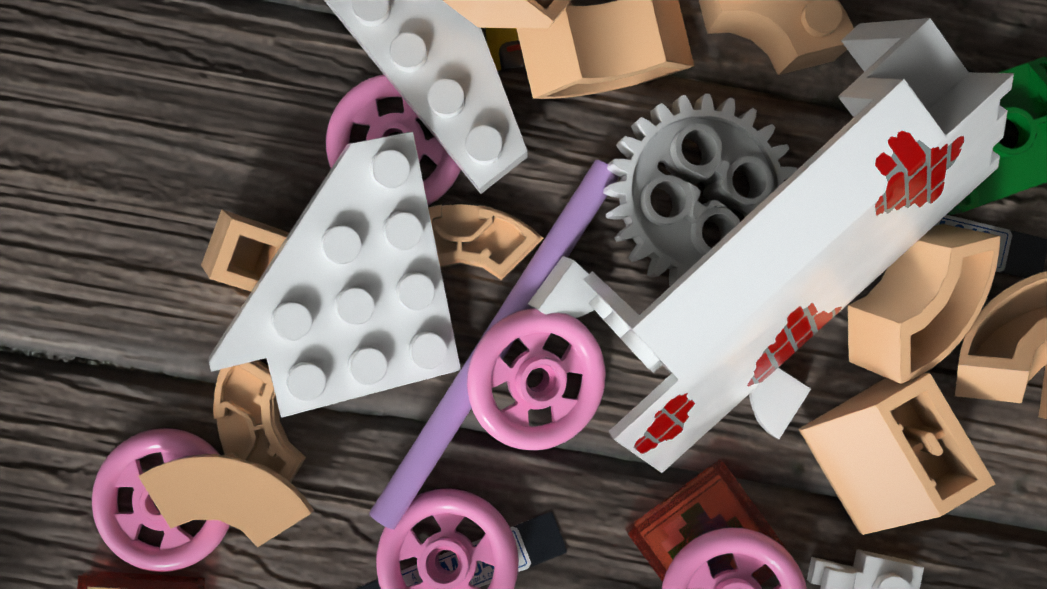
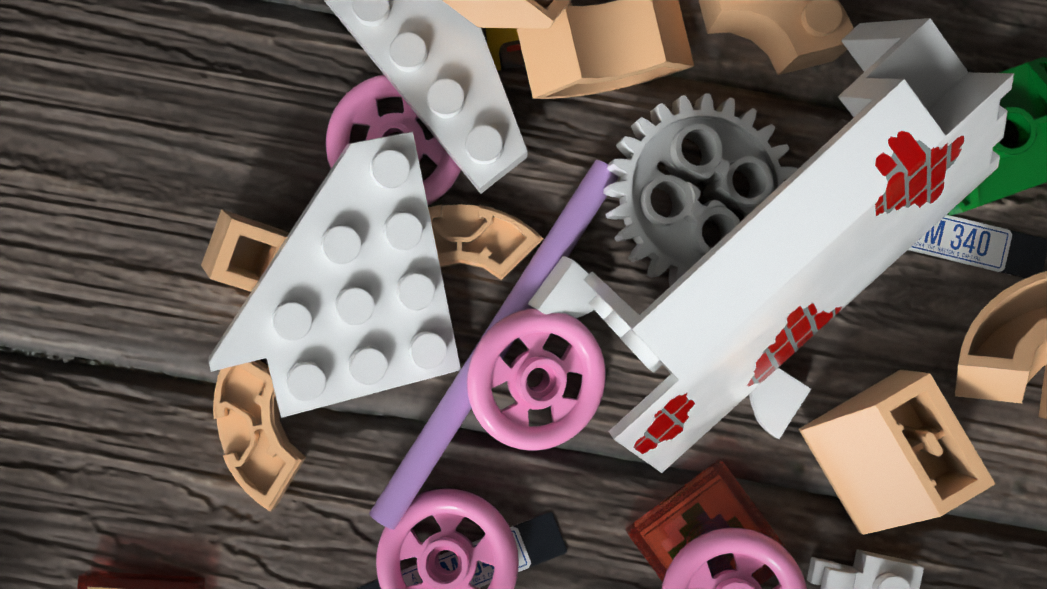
(122, 529): bright pink plate -> none
(227, 491): light nougat tile -> none
(923, 303): light nougat brick -> none

